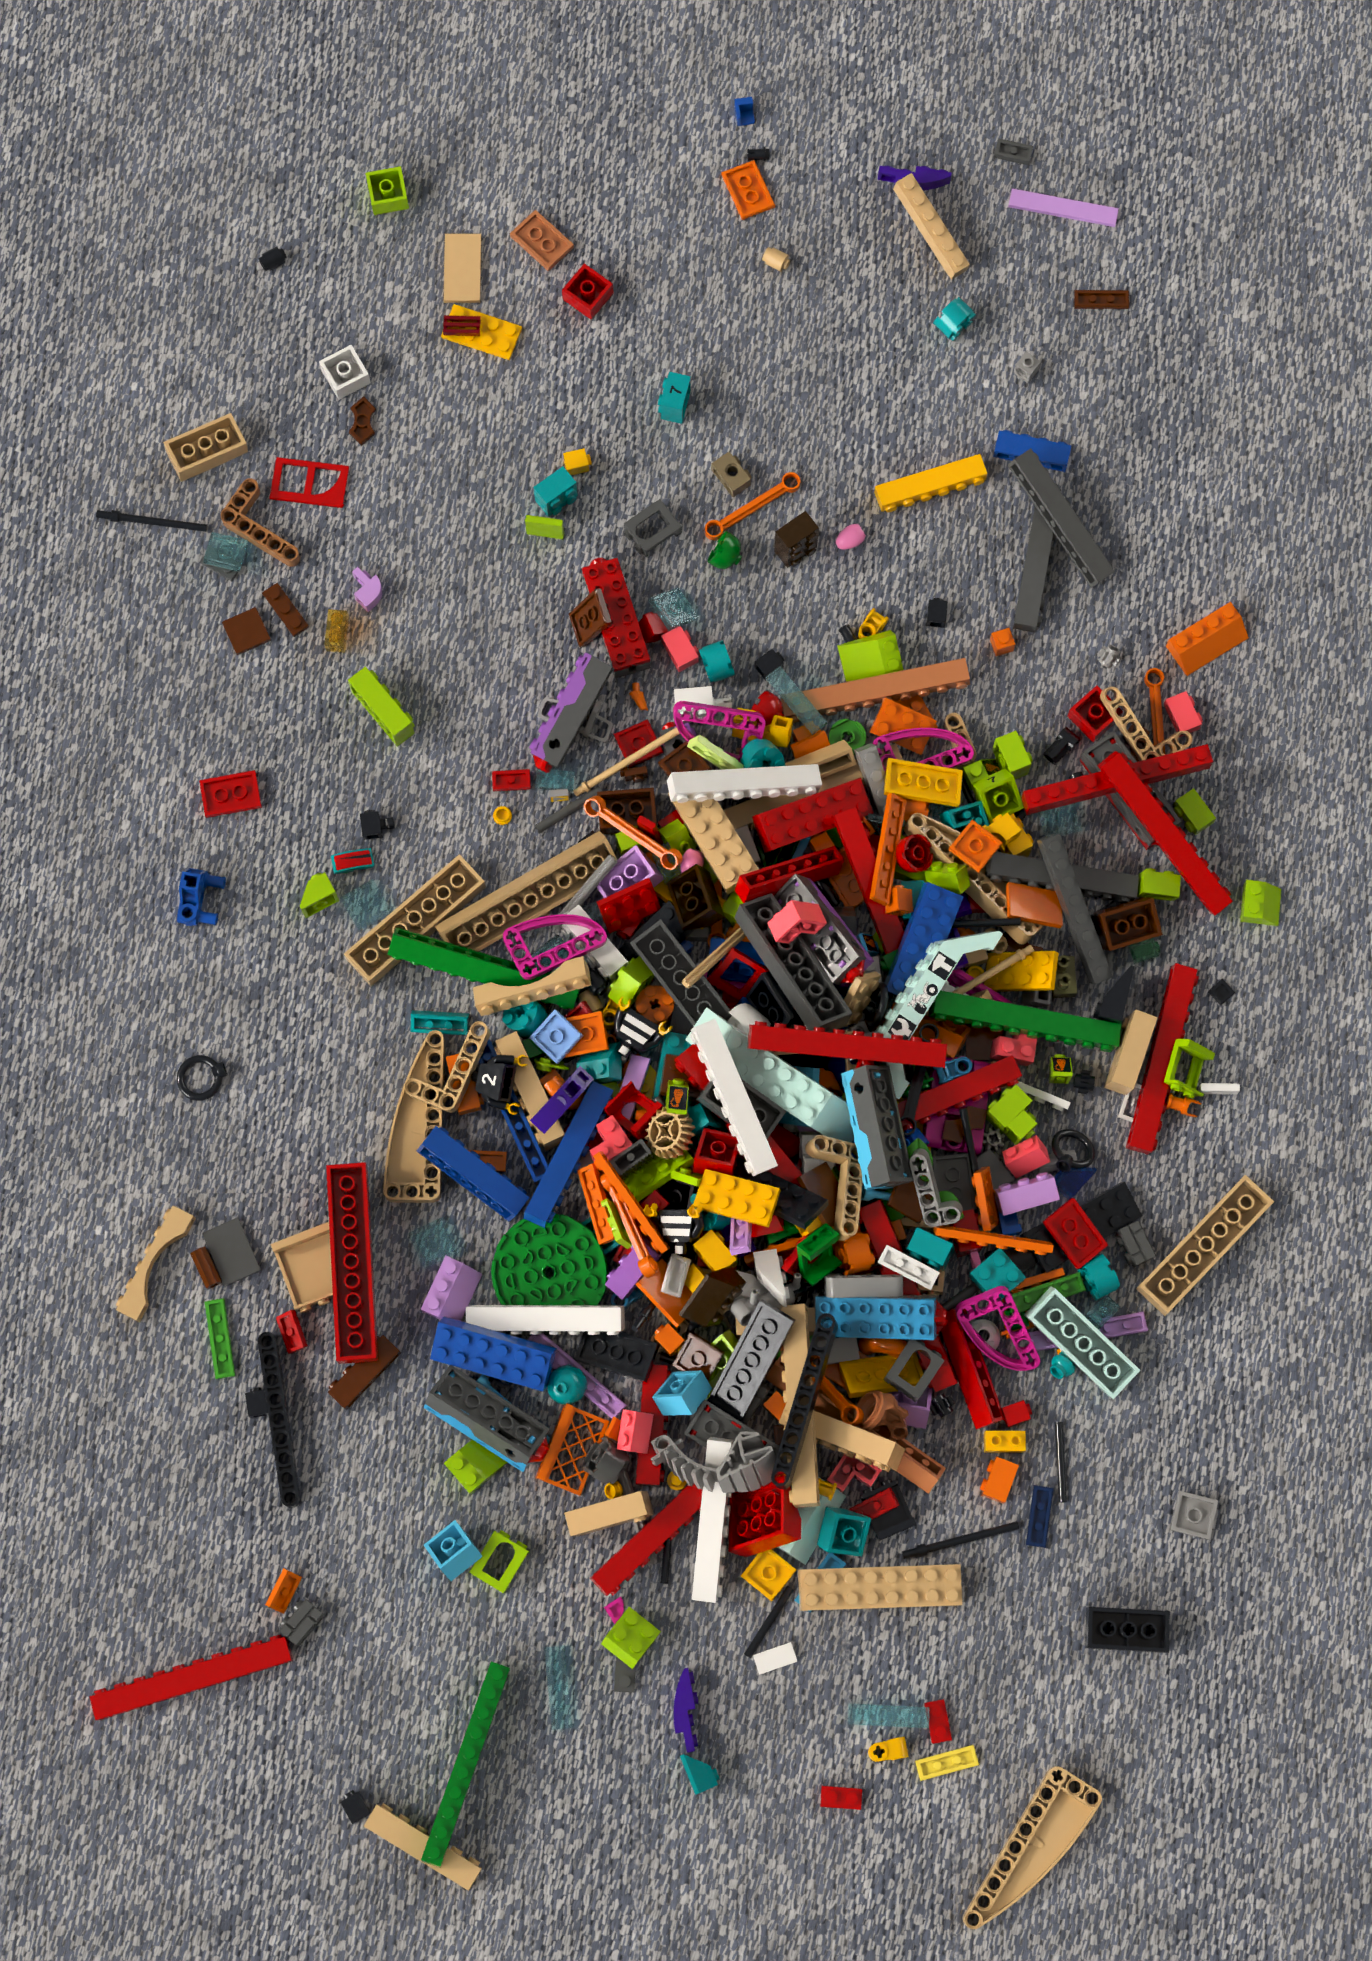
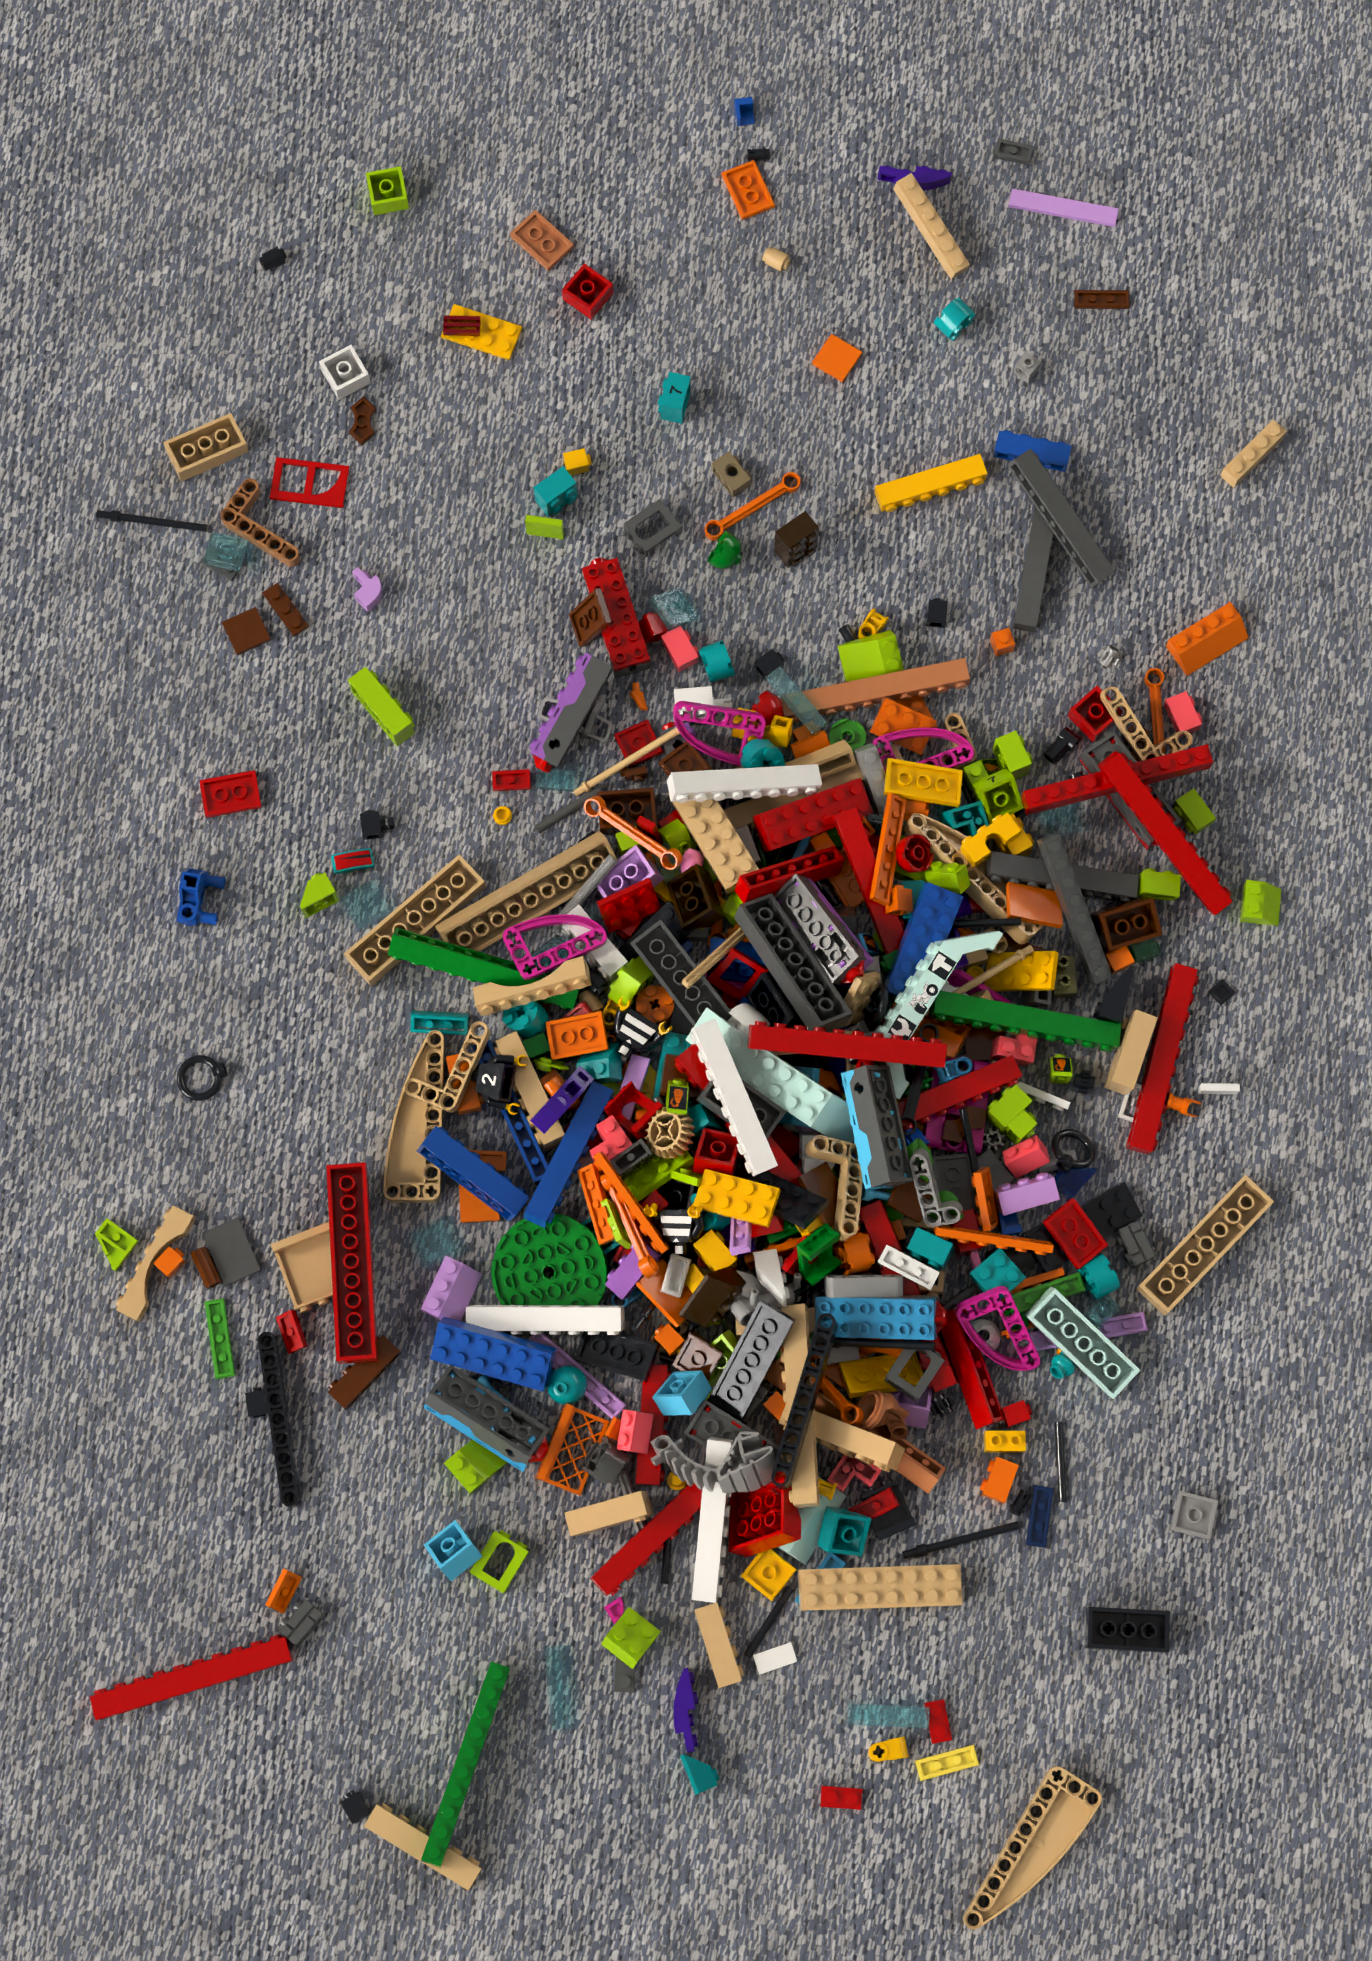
(115, 1243): none -> lime wing
(170, 1261): none -> orange brick
(336, 631): clear yellow brick -> none
(462, 268): tan tile -> none
(474, 1209): none -> orange tile
(556, 1036): light blue tile -> none
(559, 795): light grey tile -> none
(613, 1490): yellow plate -> none
(713, 754): yellowish green plate -> none
(718, 1646): none -> tan brick
(795, 919): coral brick -> none
(837, 358): none -> orange tile
(838, 1342): none -> black bar
(850, 537): bright pink animal -> none
(975, 846): orange tile -> none
(1019, 1503): none -> black pin
(1119, 959): none -> orange brick
(1199, 1055): lime panel -> none
(1253, 453): none -> tan brick

